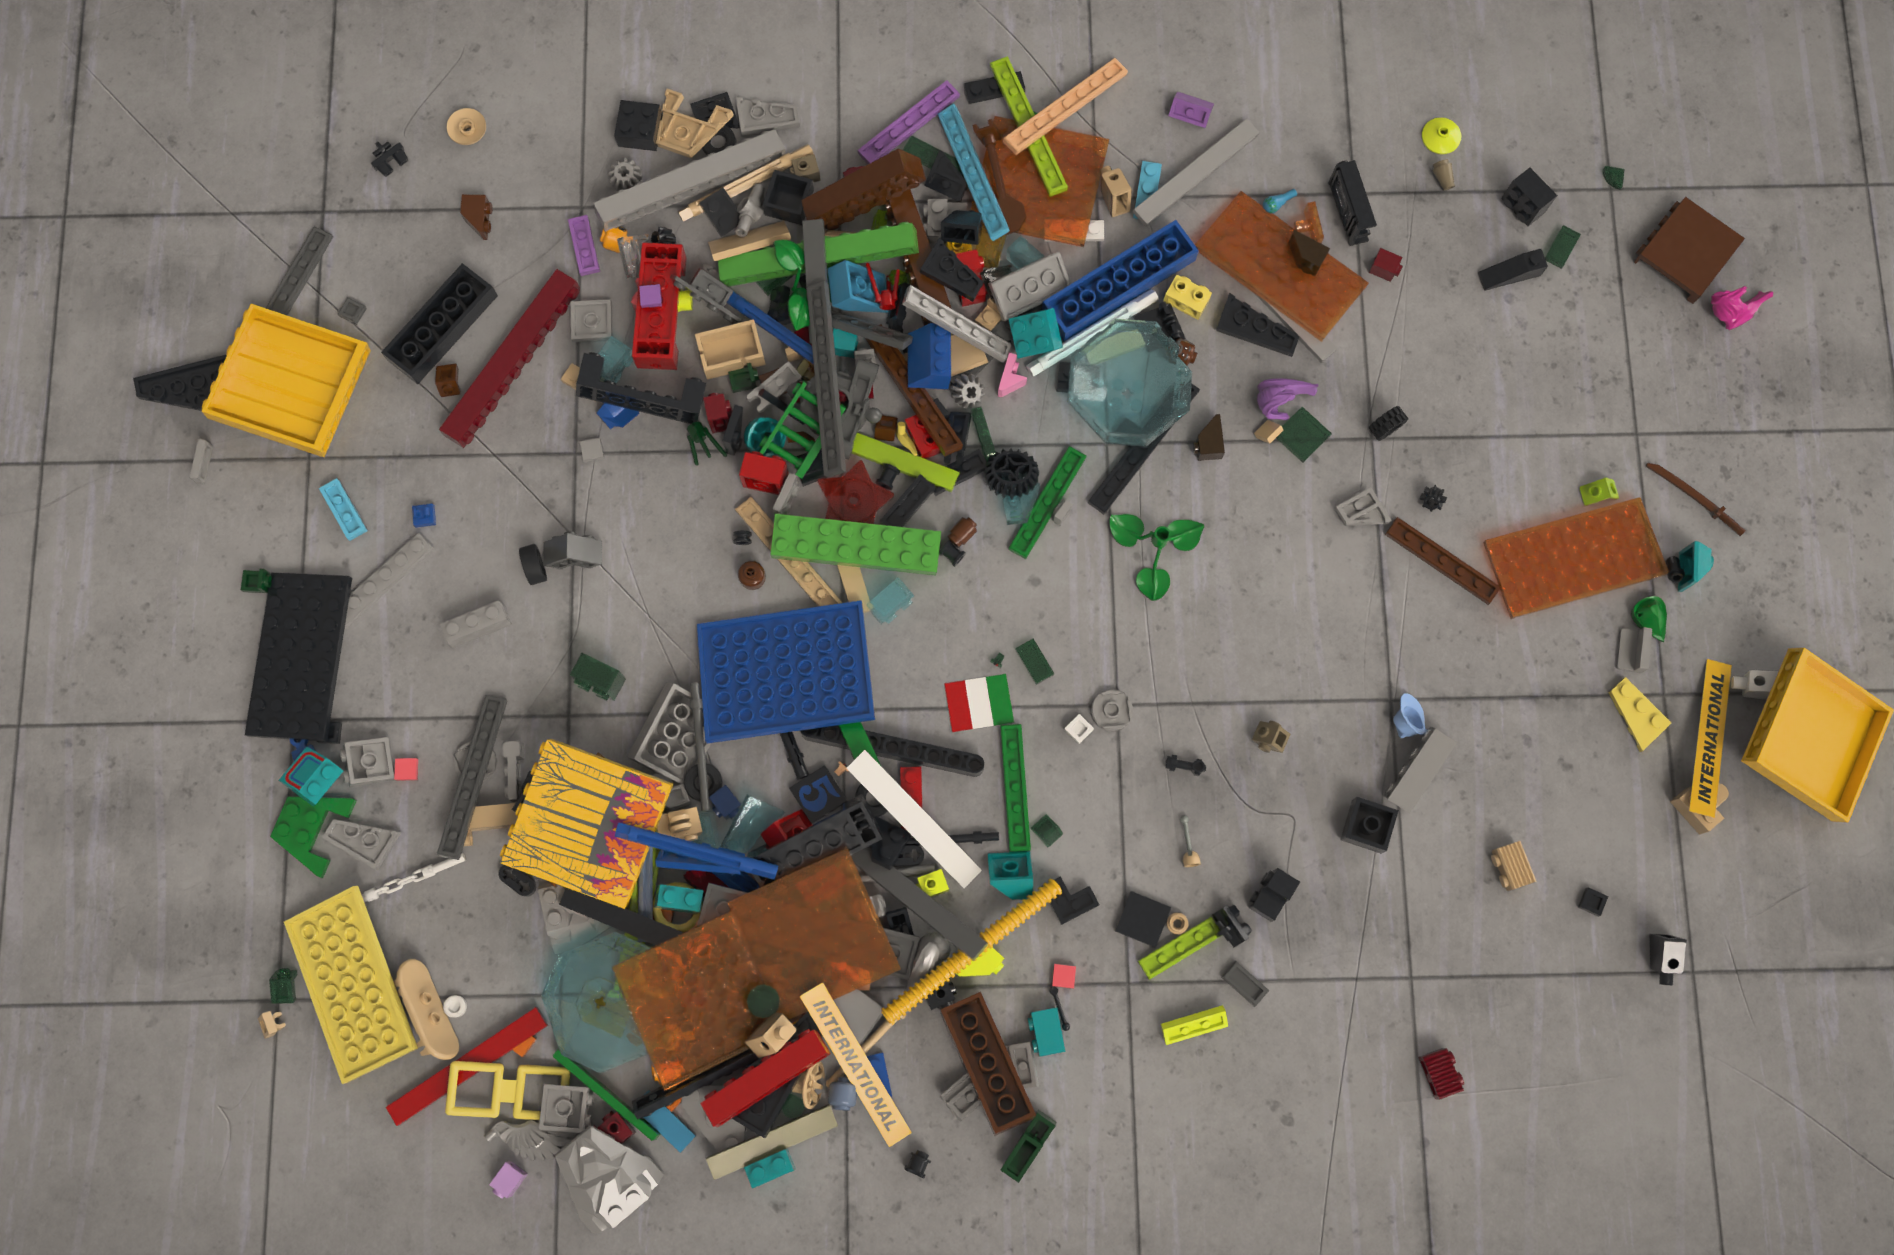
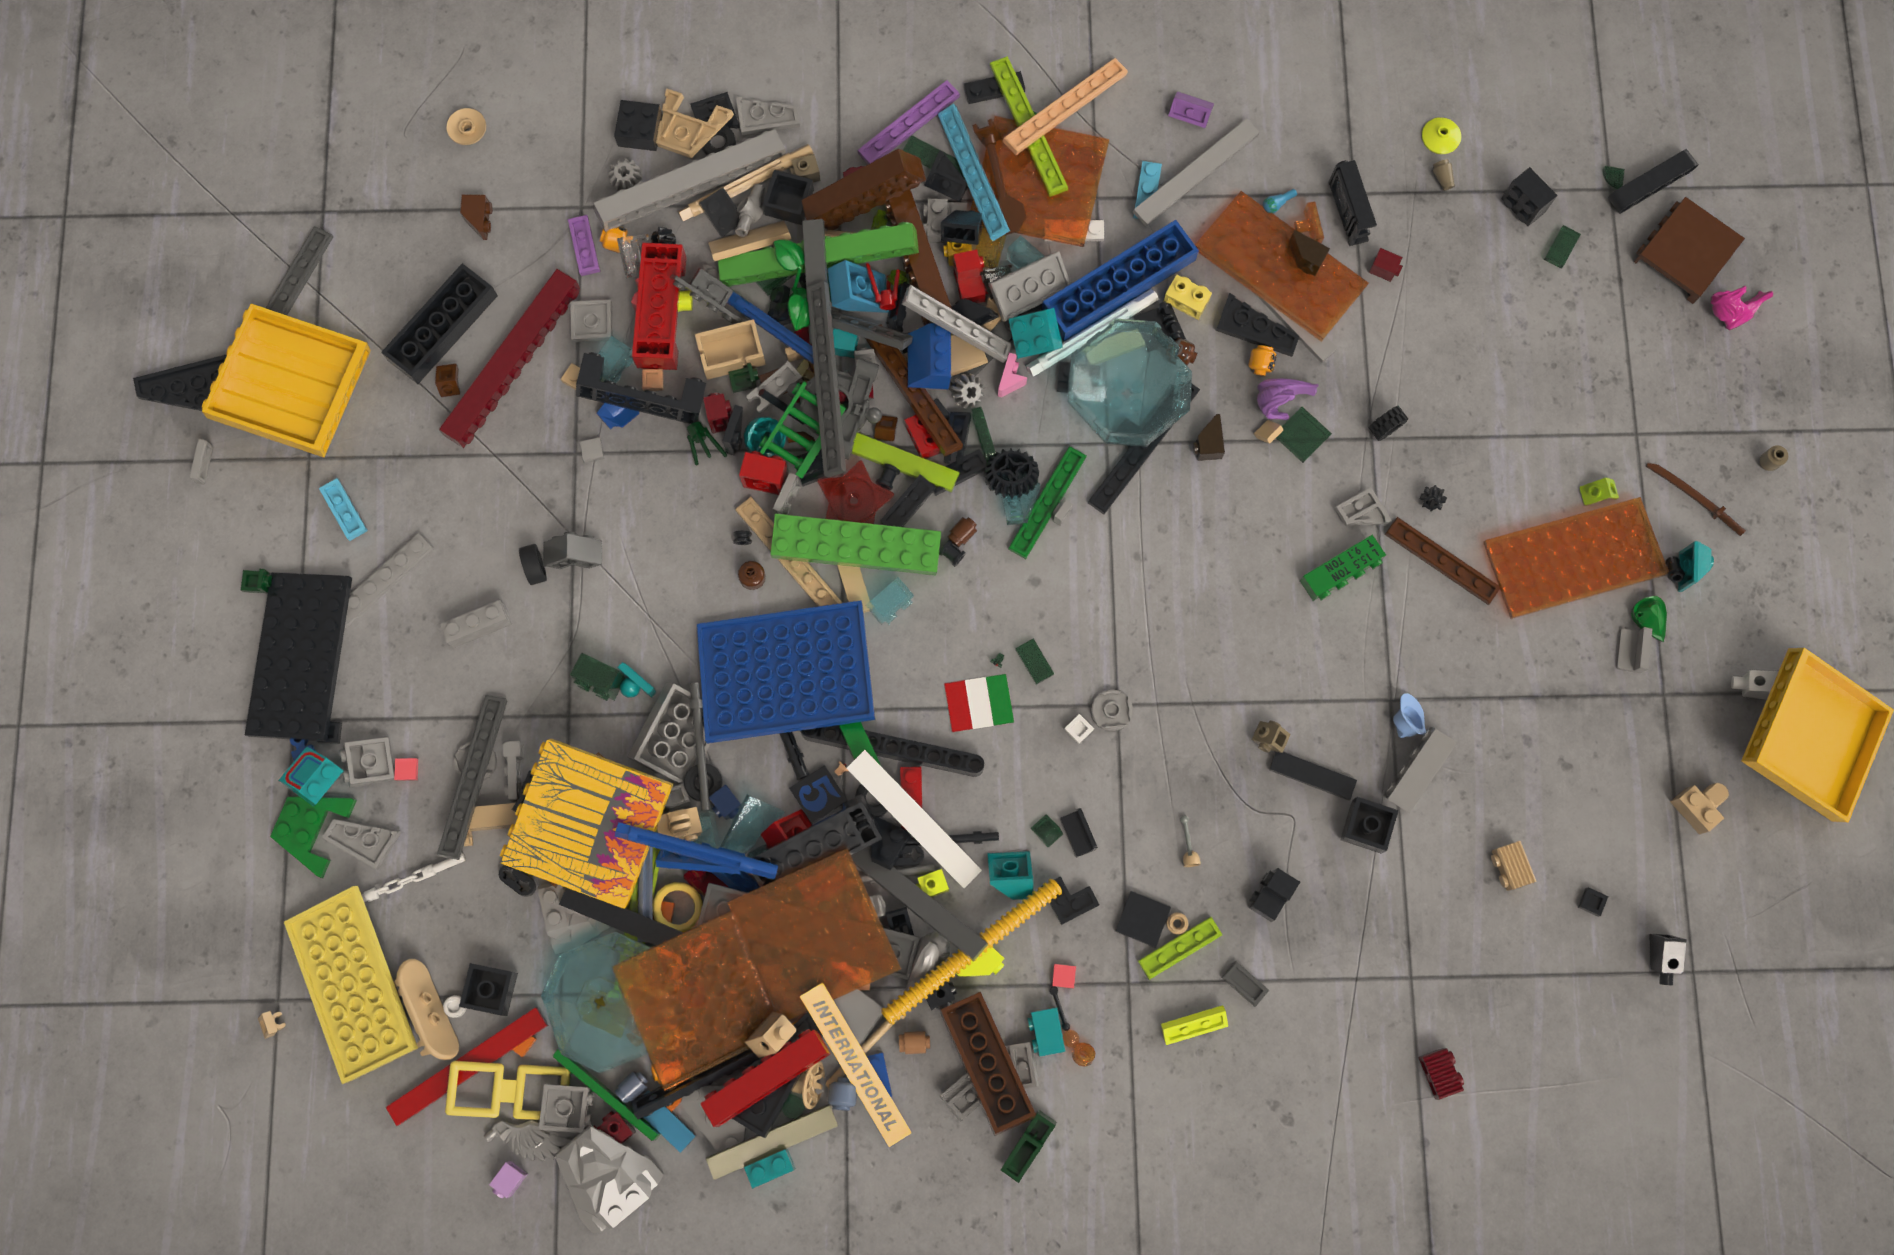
(283, 986): clear green bracket -> none
(352, 311): dark grey tile -> none
(381, 163): black hips -> none
(424, 515): blue tile -> none
(488, 989): none -> black brick
(631, 686): none -> teal tile
(632, 1087): none -> sand blue brick
(650, 296): medium lavender tile -> none
(652, 379): none -> light nougat tile
(678, 899): teal brick -> none
(763, 1001): clear green plate -> none
(904, 438): light yellow bar -> none
(914, 1042): none -> medium nougat brick
(918, 1163): black brick -> none
(950, 272): black wing -> none
(974, 311): none -> black slope
(1015, 788): green tile -> none
(1071, 1040): none -> clear orange plate
(1078, 833): none -> black panel
(1115, 191): tan torso -> none
(1183, 533): green plant -> none
(1195, 767): black bar -> none
(1230, 927): black hips -> none
(1262, 360): none -> light orange head
(1313, 775): none -> black tile
(1343, 568): none -> green brick
(1514, 270): black slope -> none
(1642, 717): light yellow wing -> none
(1653, 181): none -> black beam
(1710, 738): yellow sticker -> none
(1773, 458): none -> dark tan brick

